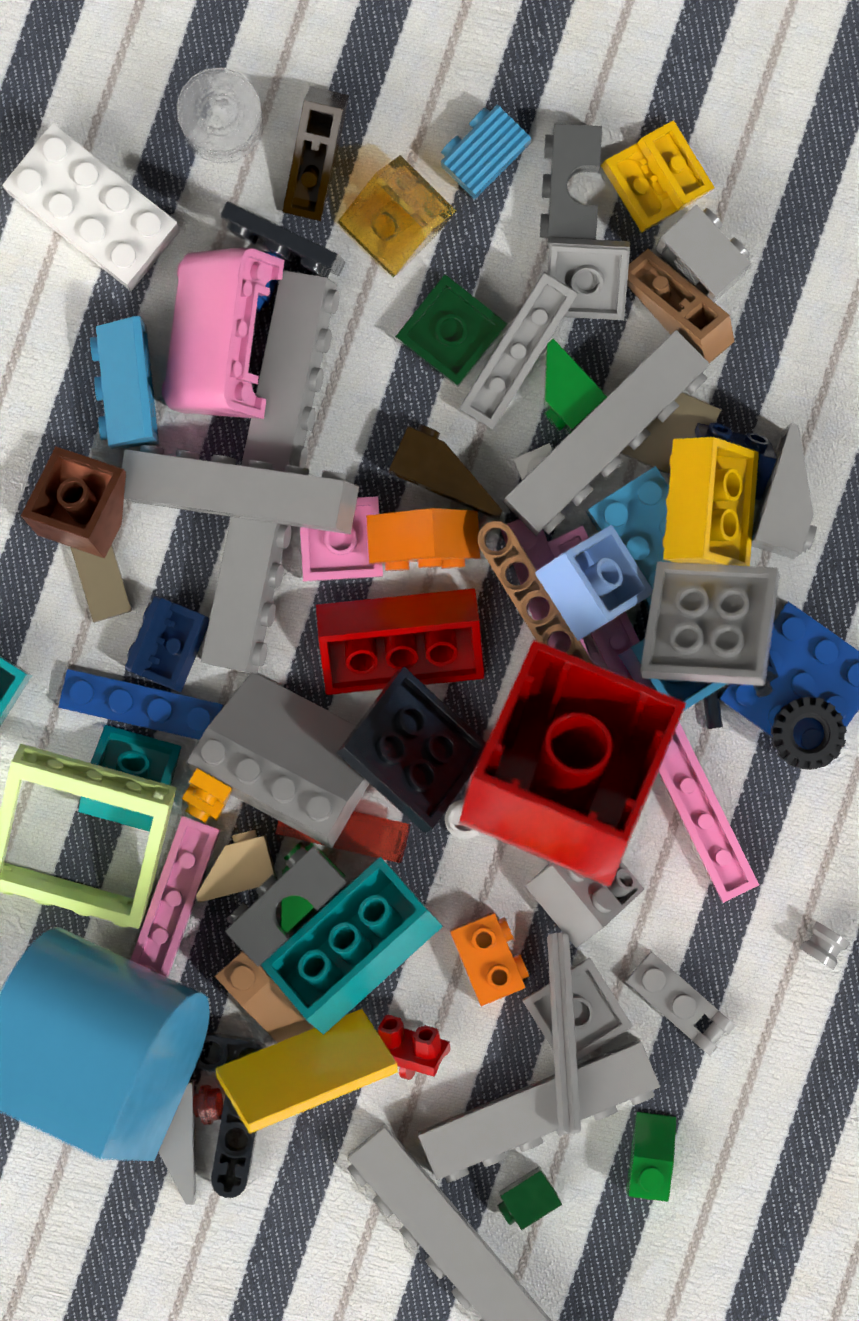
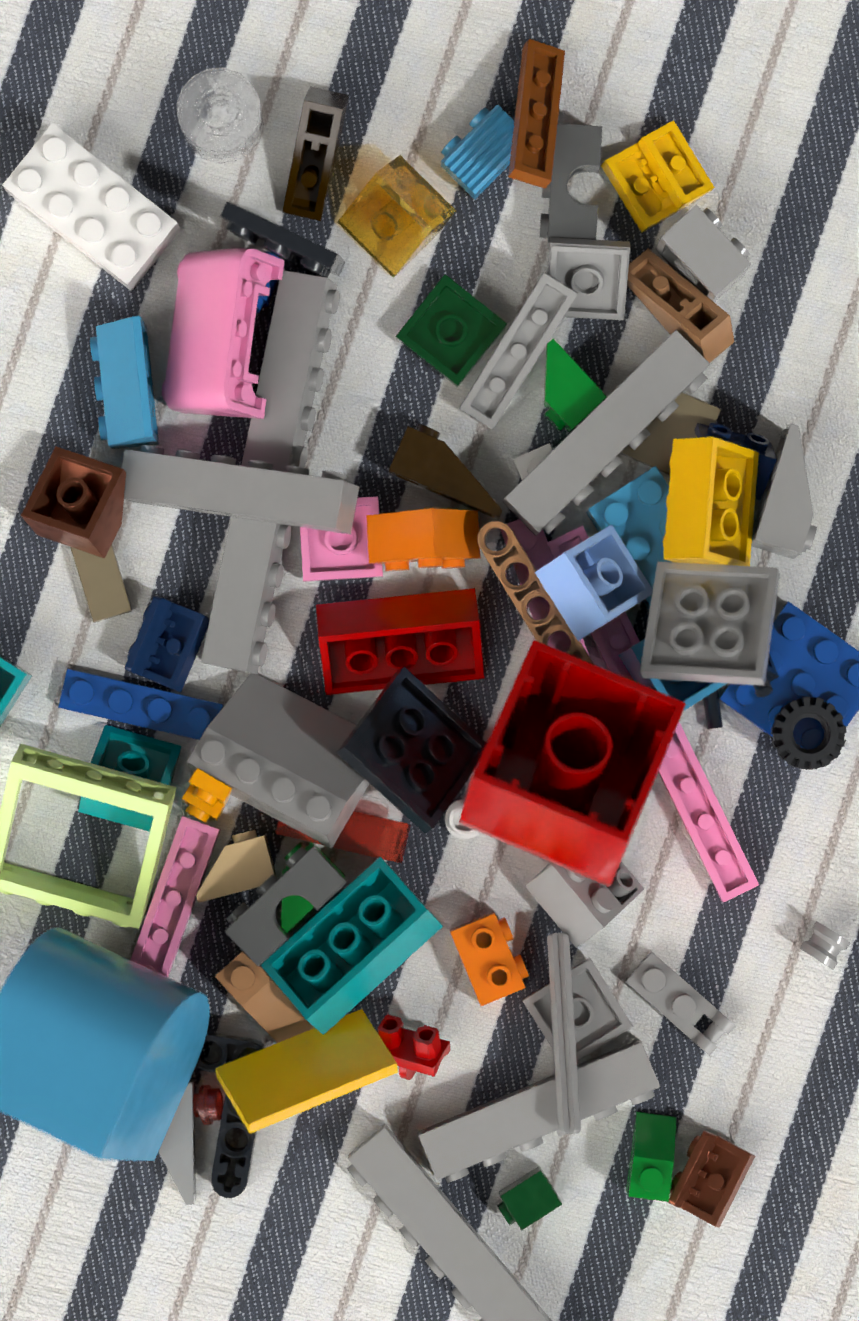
(536, 114): none -> dark orange plate
(710, 1178): none -> copper bracket

